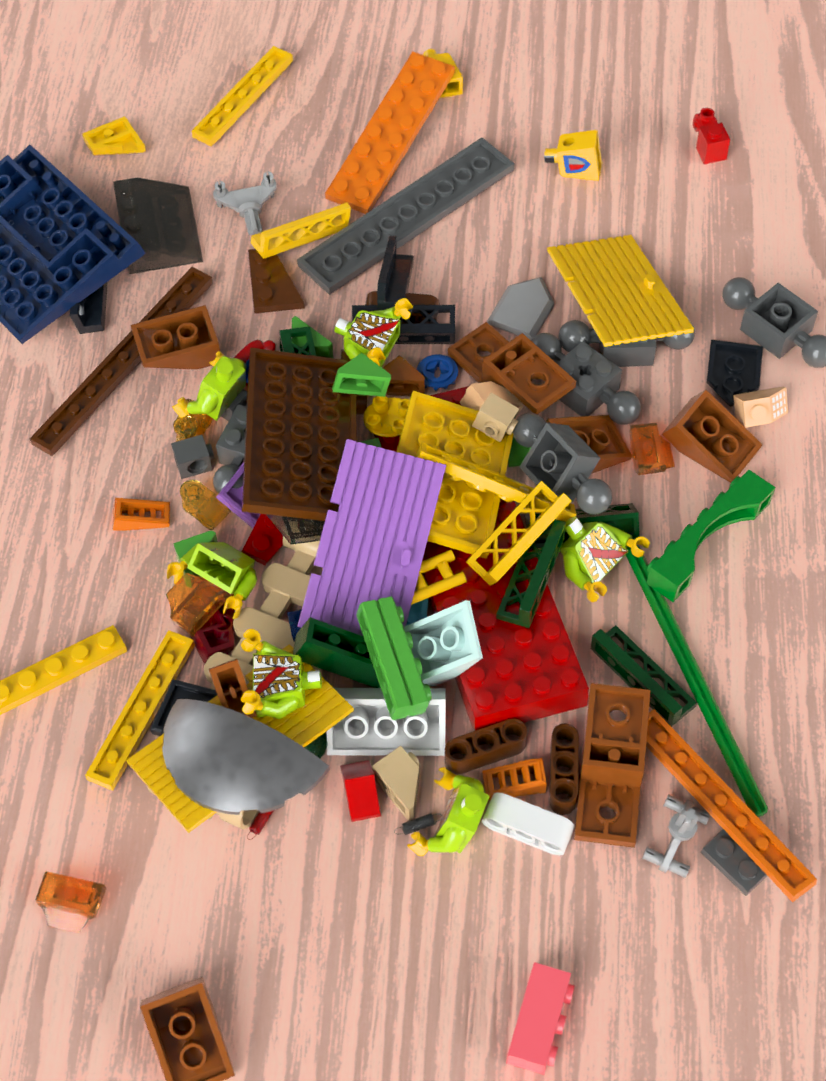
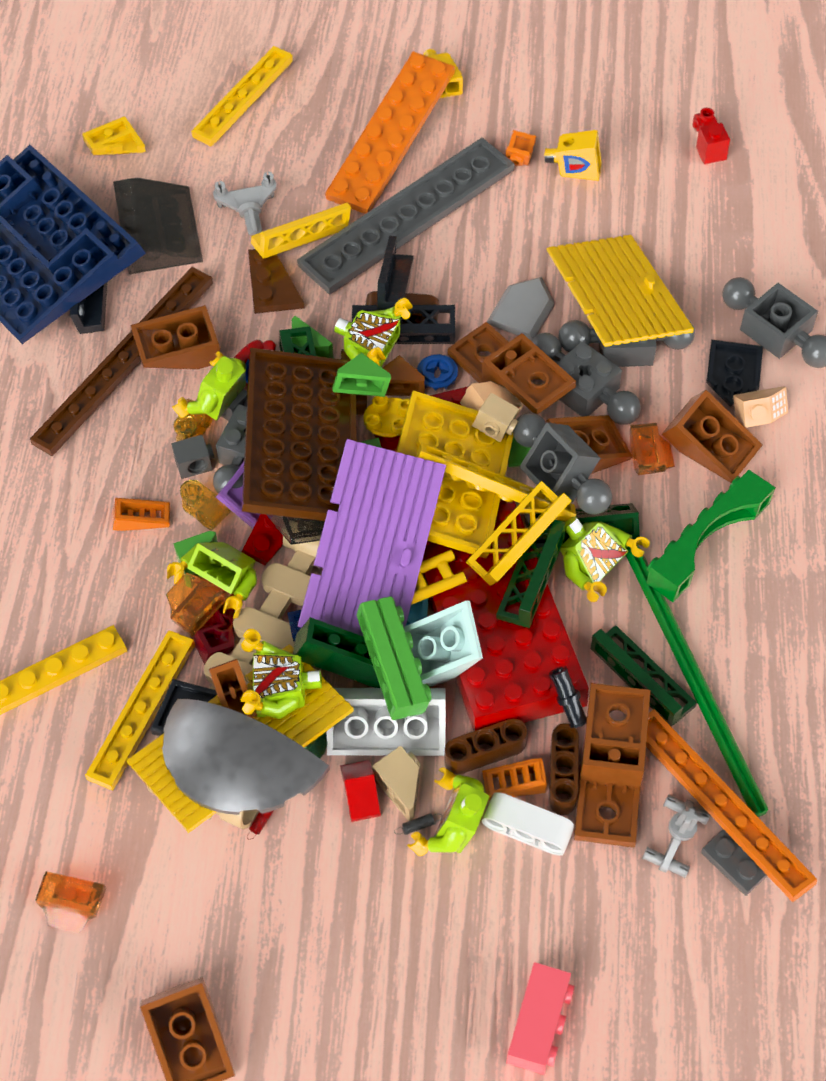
(520, 148): none -> orange bracket
(568, 697): none -> black pin

